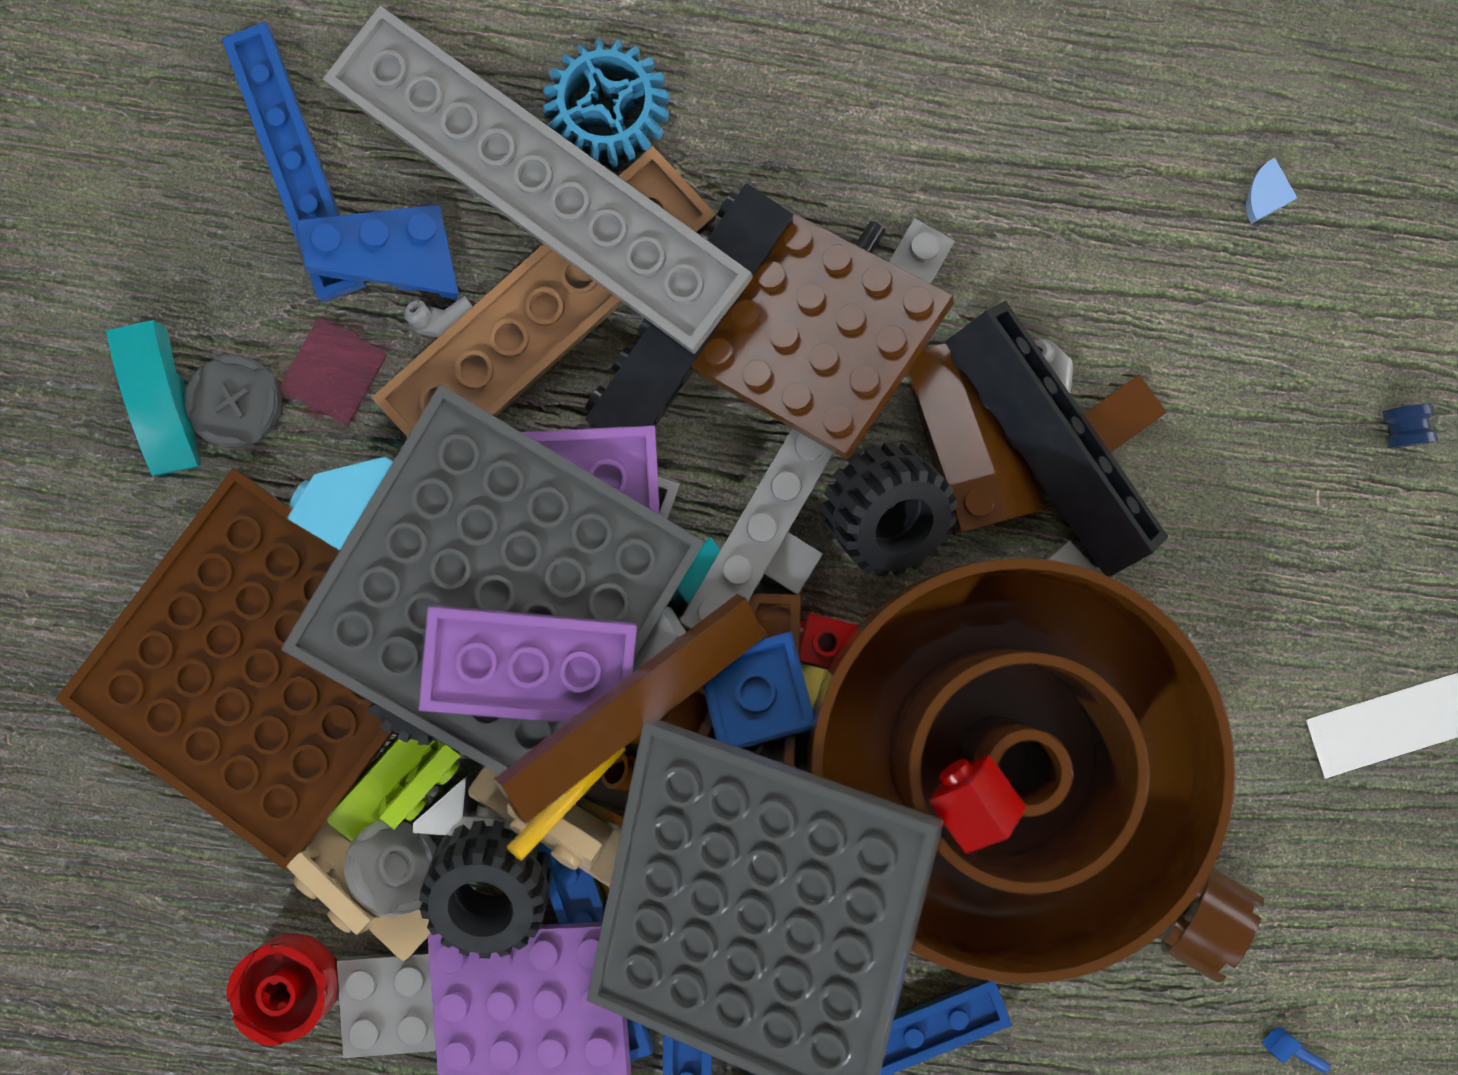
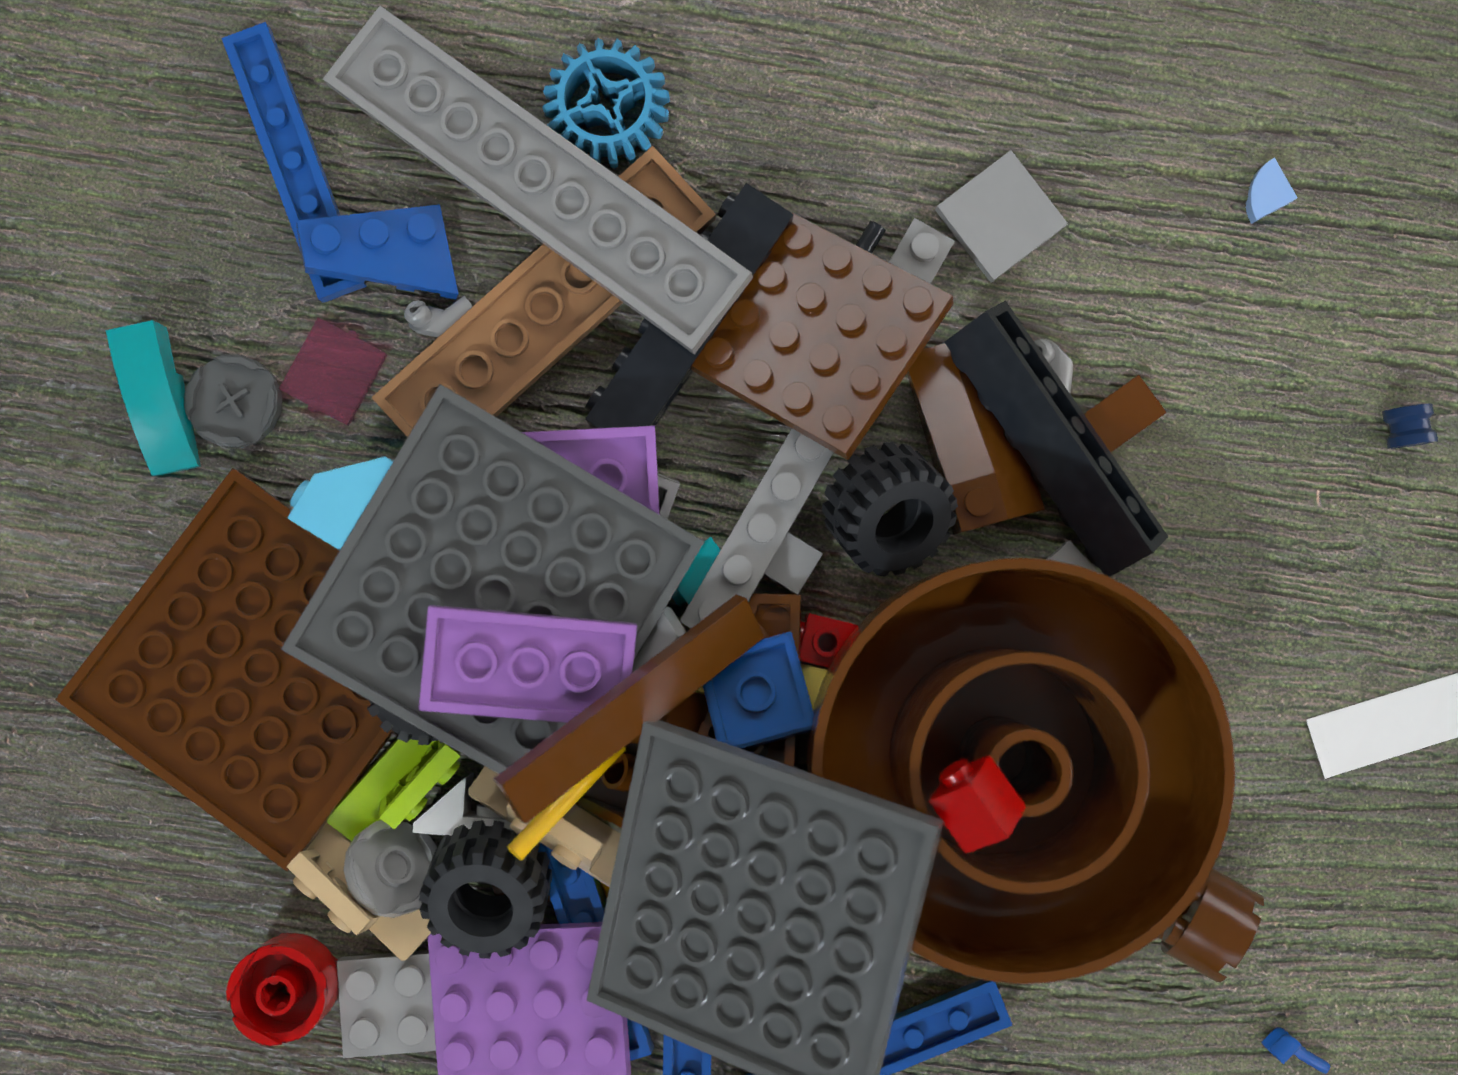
(1001, 216): none -> light grey tile

